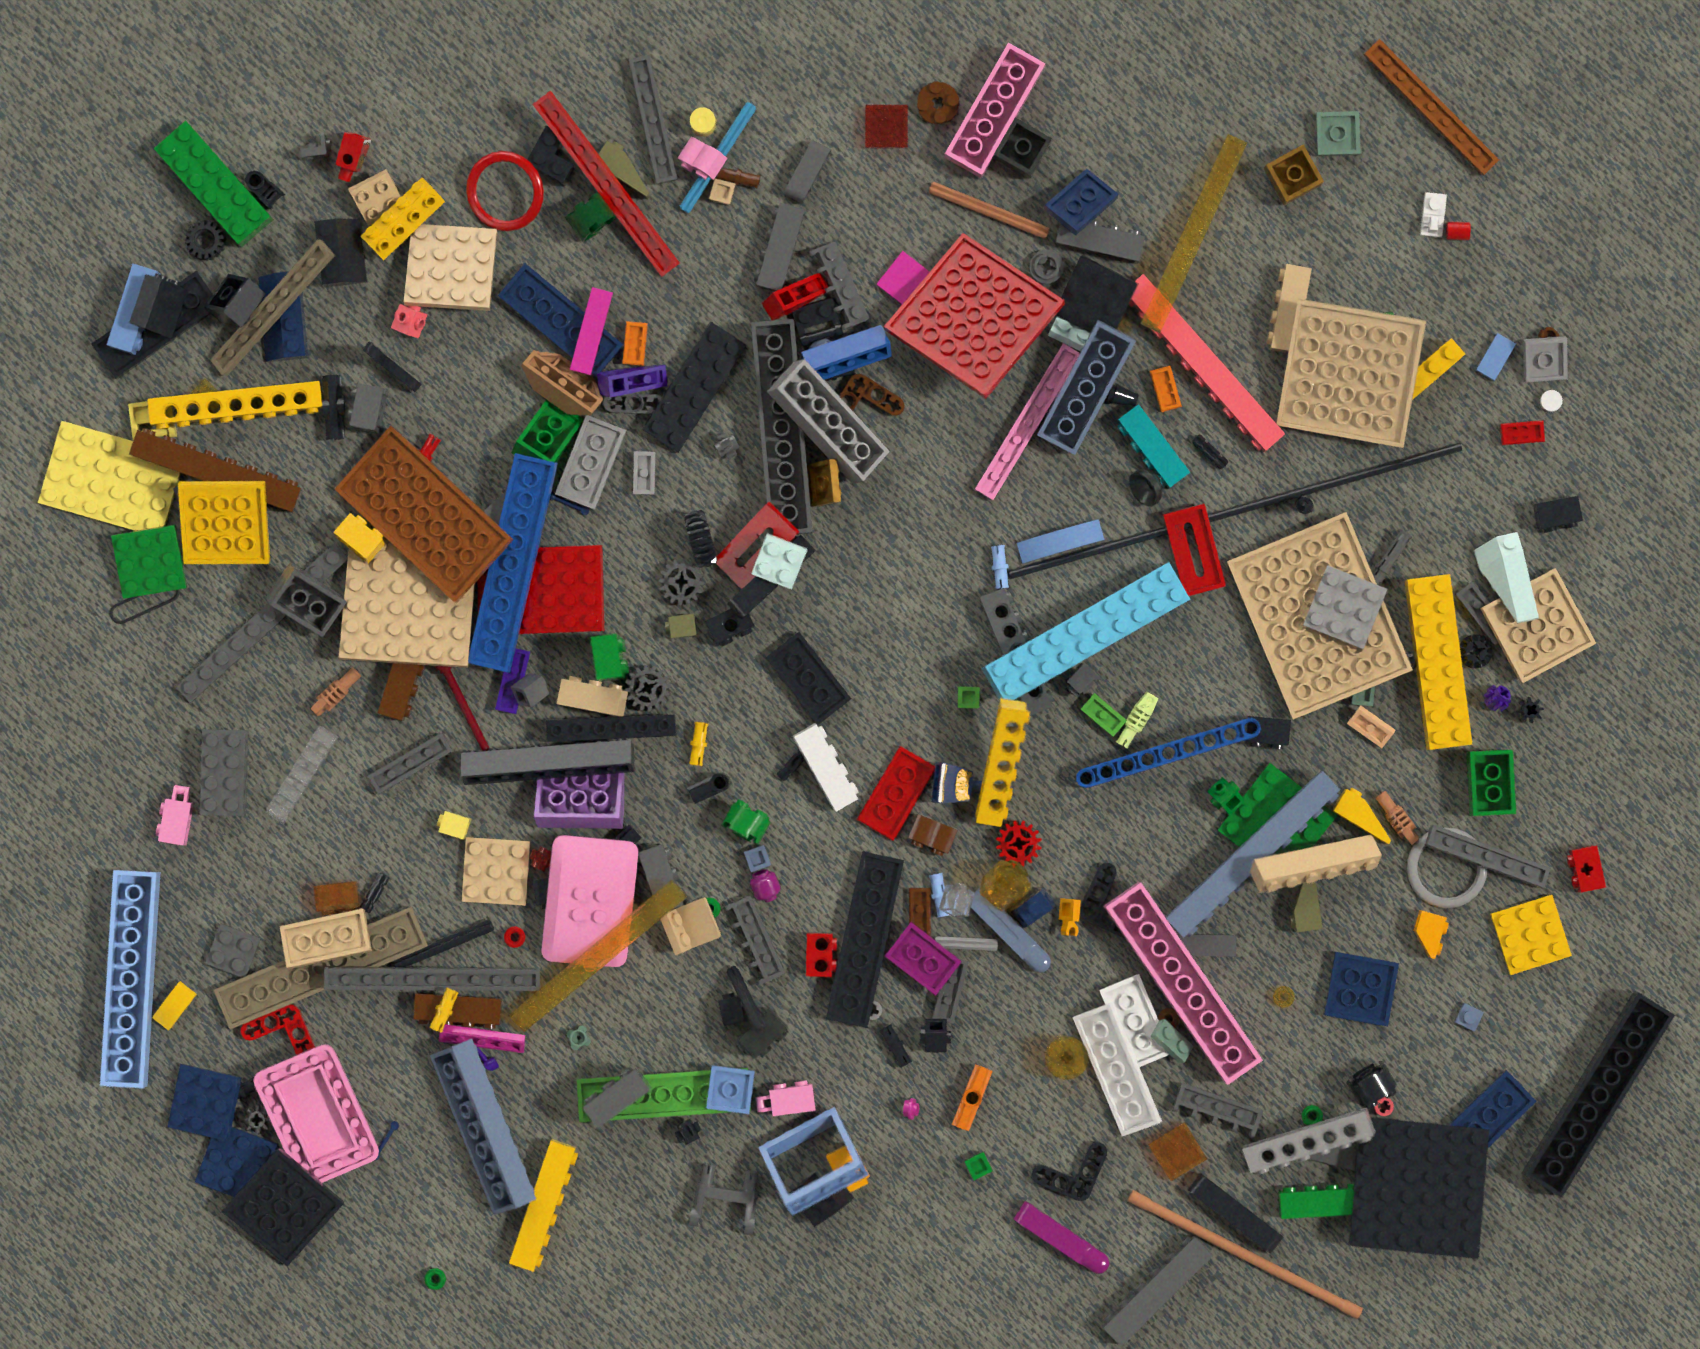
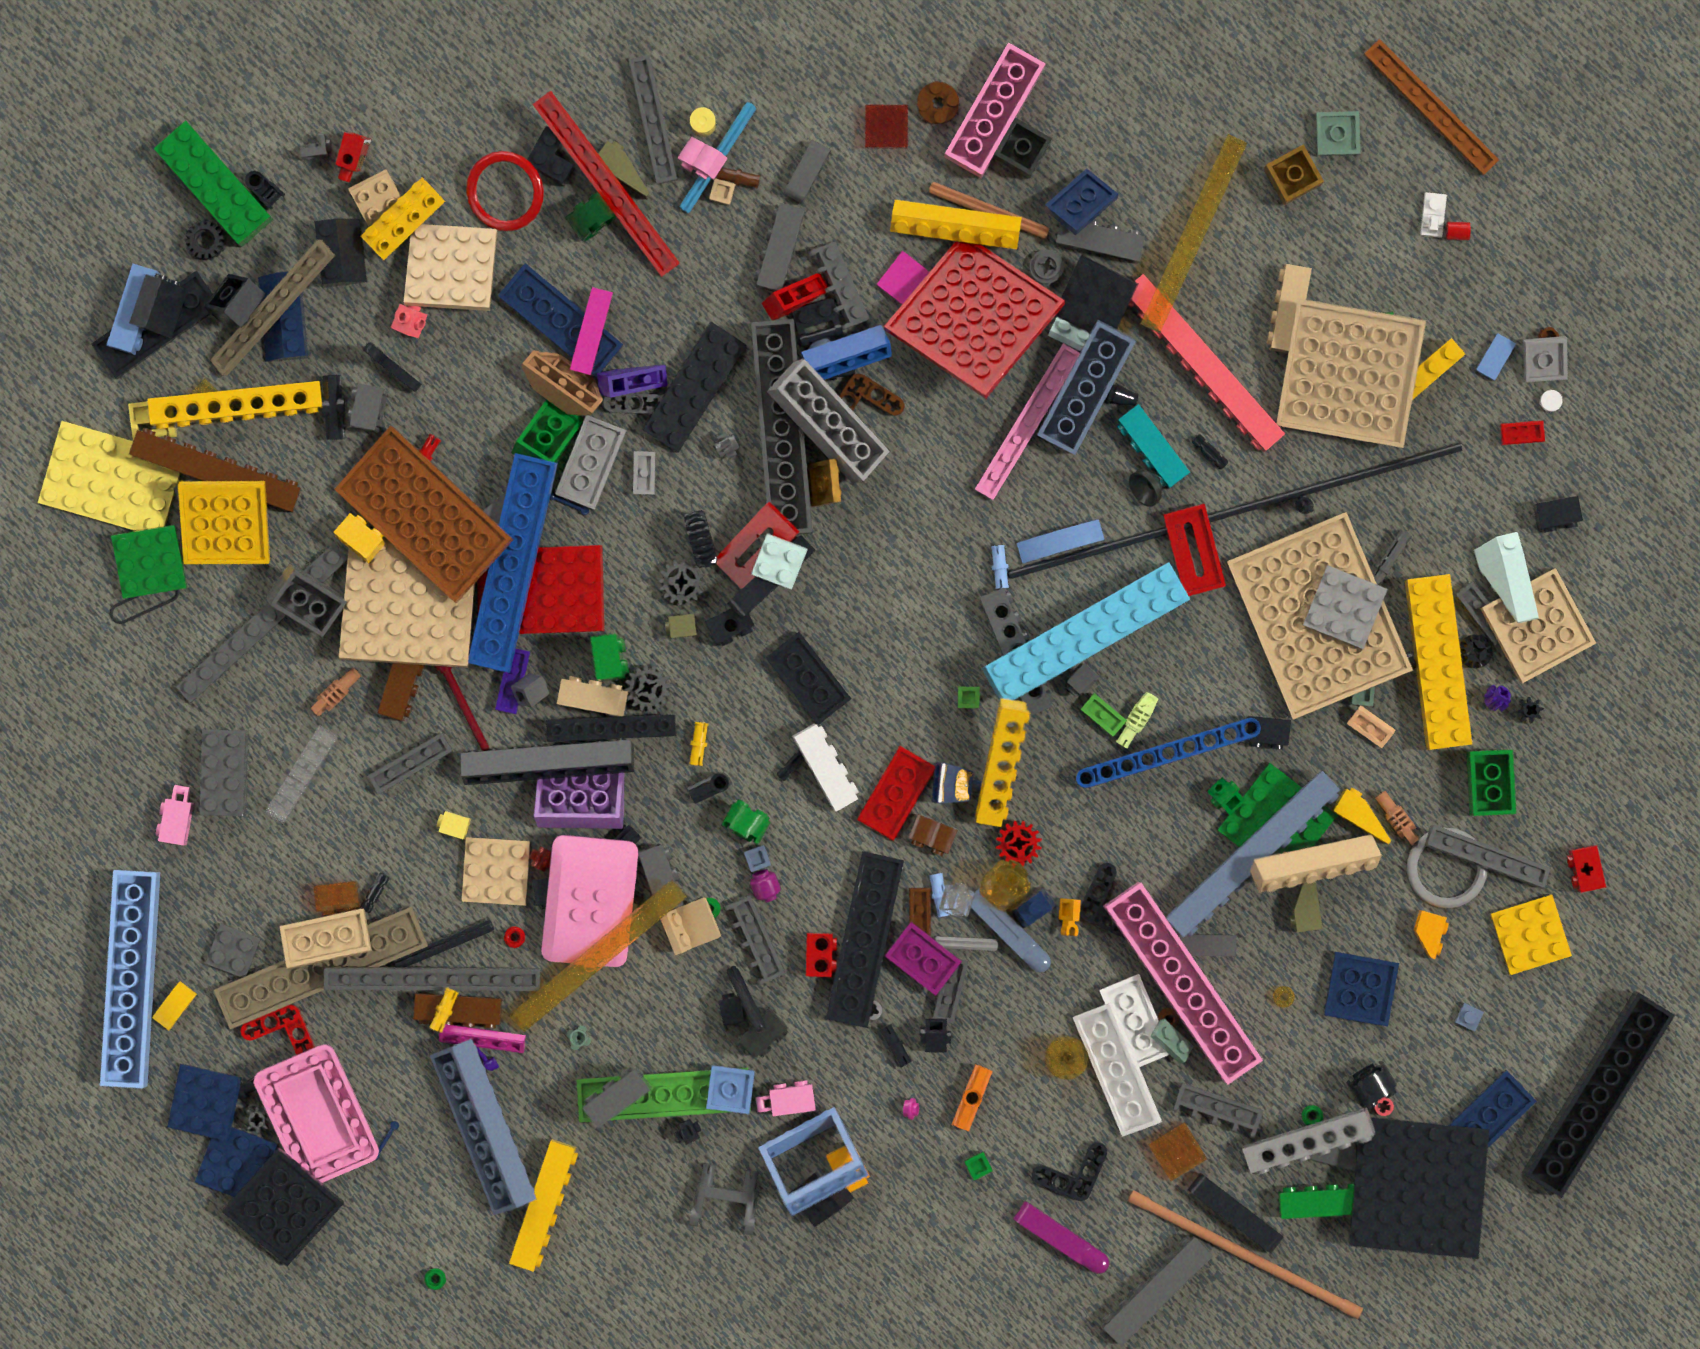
(635, 343): orange plate -> none
(955, 224): none -> yellow brick
(1165, 389): orange plate -> none

